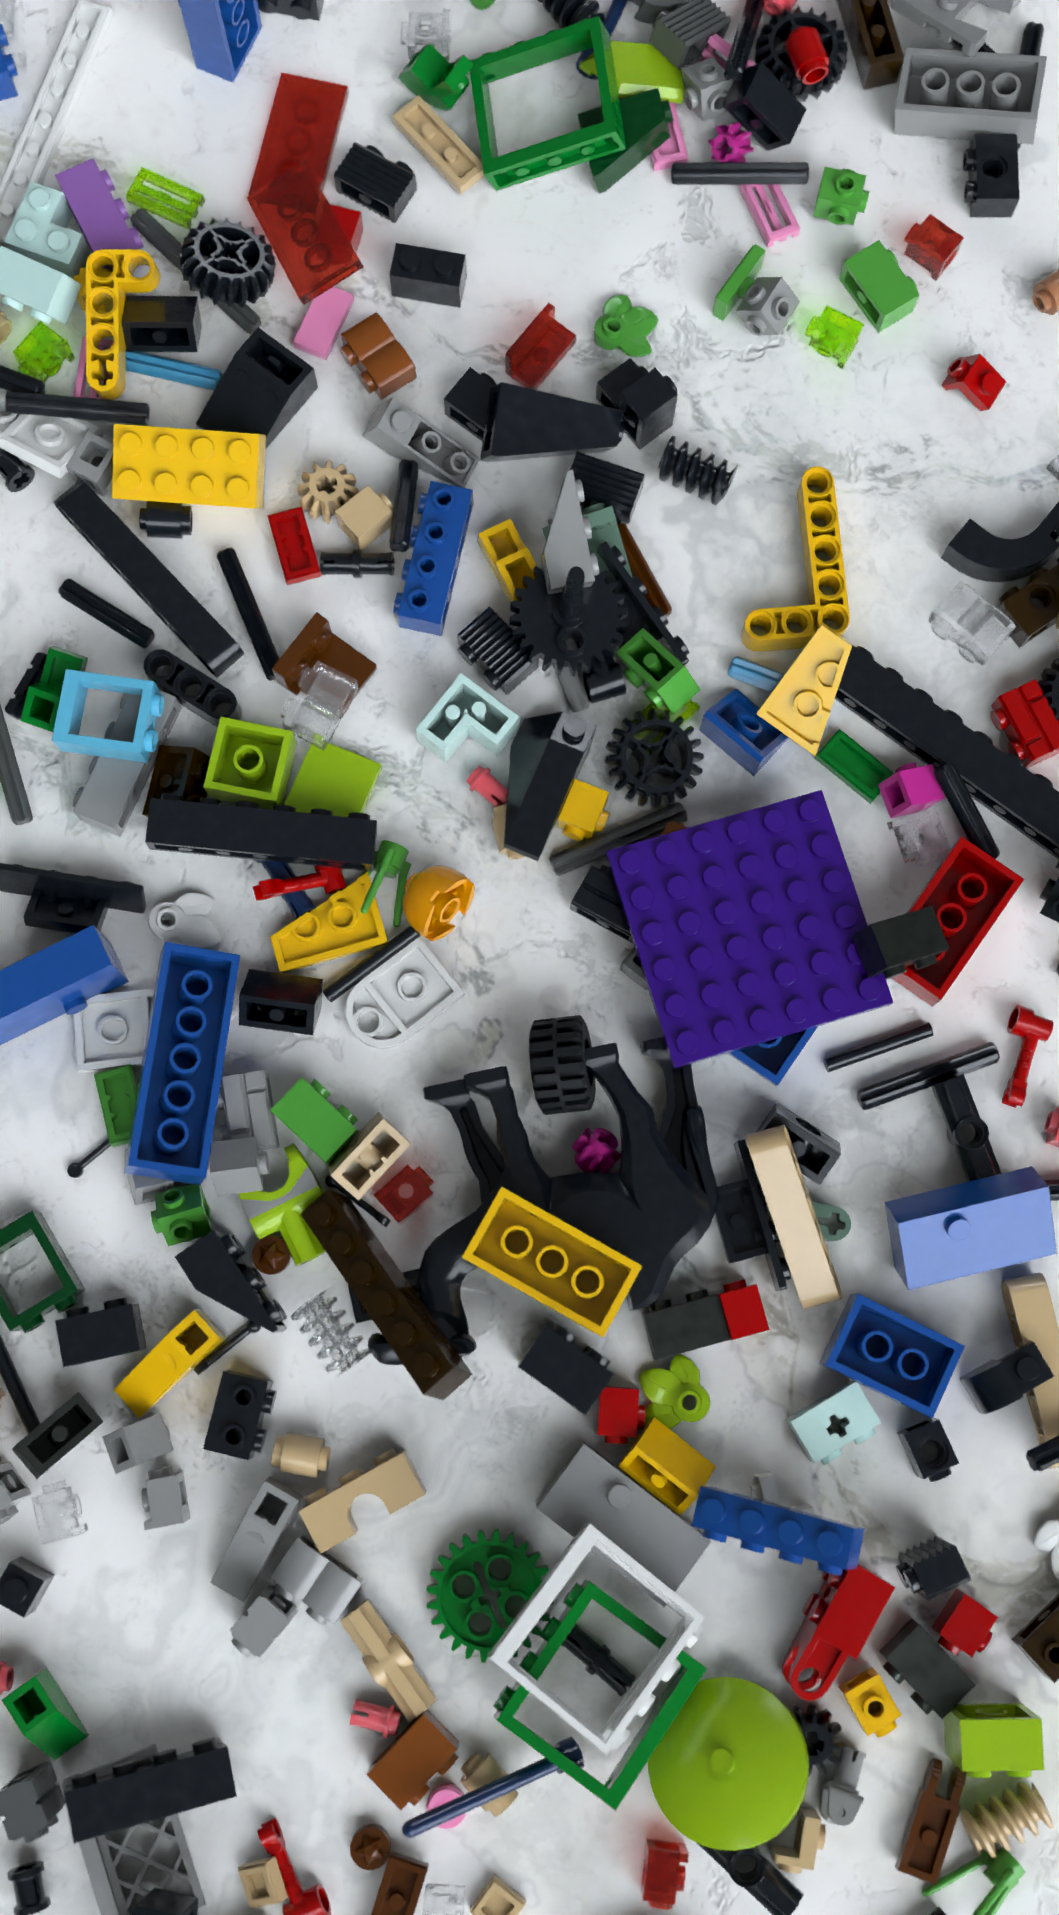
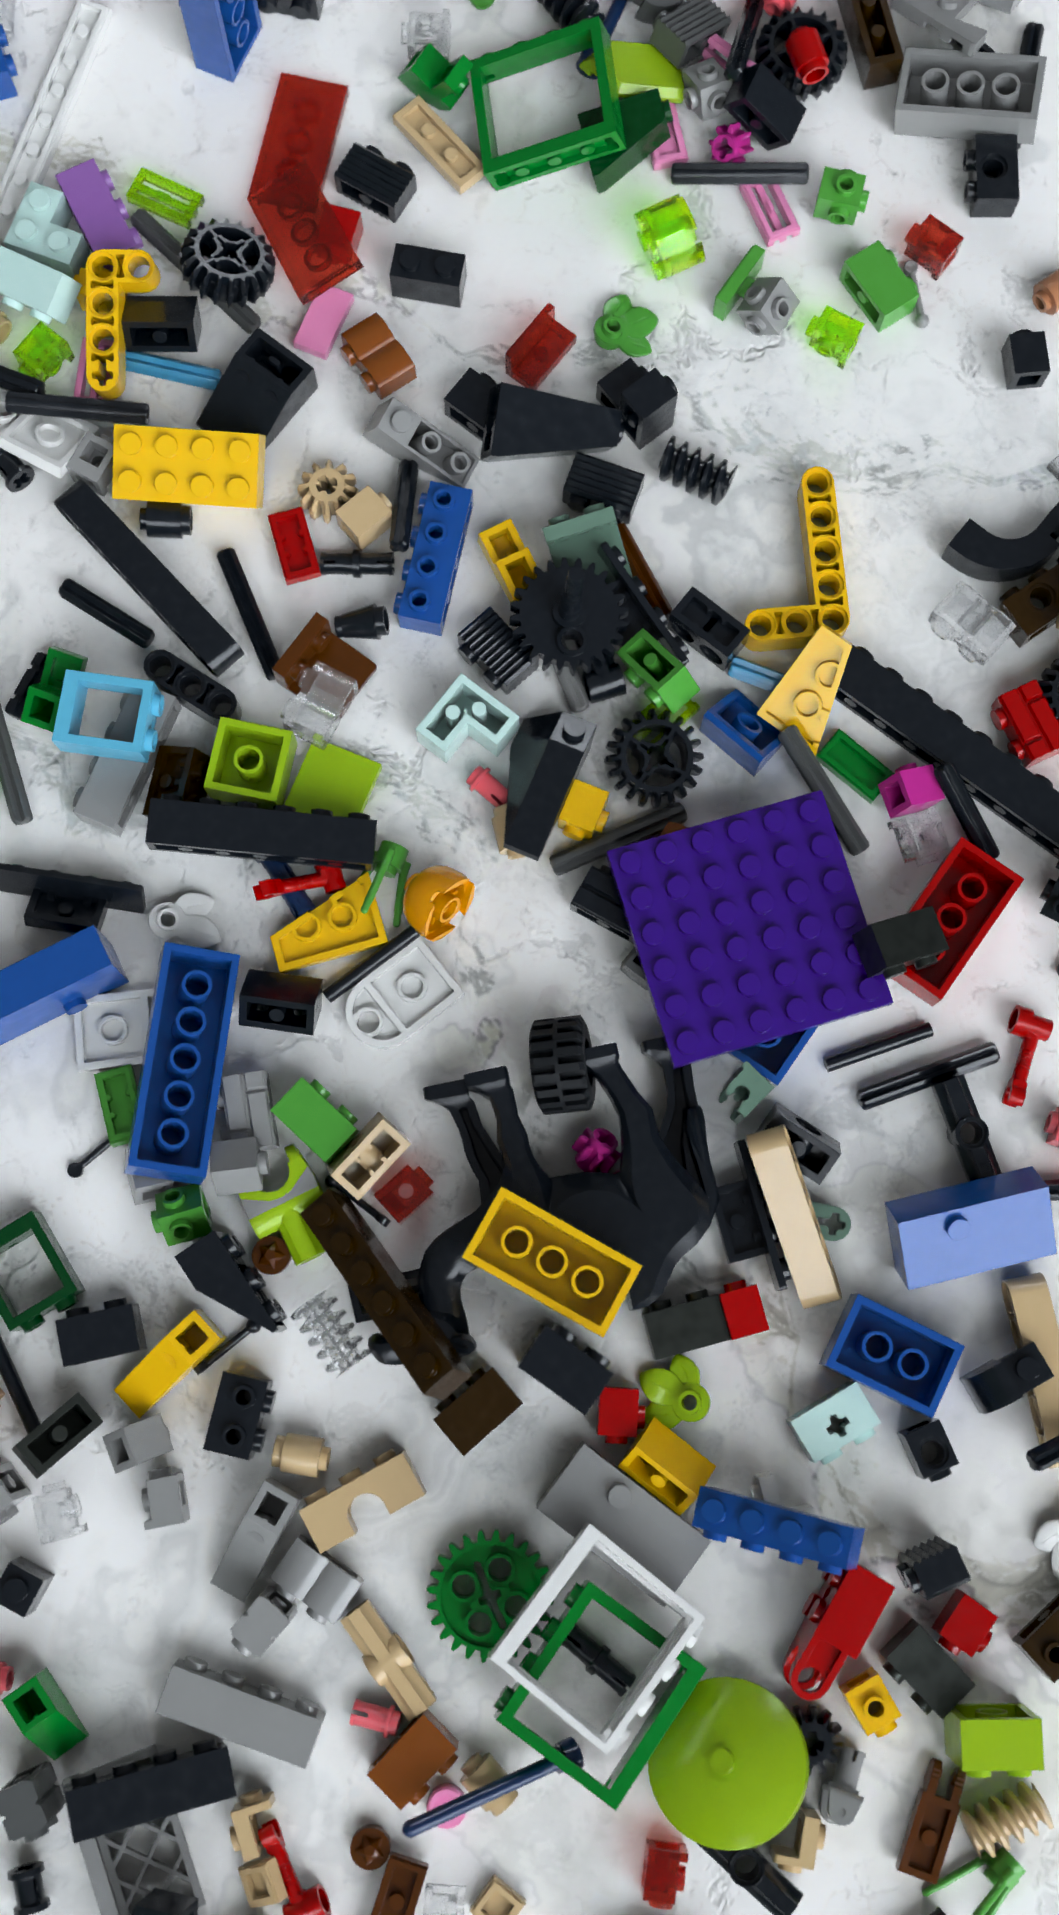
(241, 1711): none -> light grey brick
(244, 1832): none -> tan bracket
(363, 623): none -> black cone
(477, 1409): none -> dark brown brick
(567, 539): light grey slope -> none
(670, 236): none -> clear neon green brick
(708, 628): none -> black brick
(749, 1088): none -> sand green hinge
(818, 780): none -> dark grey axle
(910, 269): none -> light grey hinge
(975, 380): red bracket -> none
(1025, 359): none -> black brick

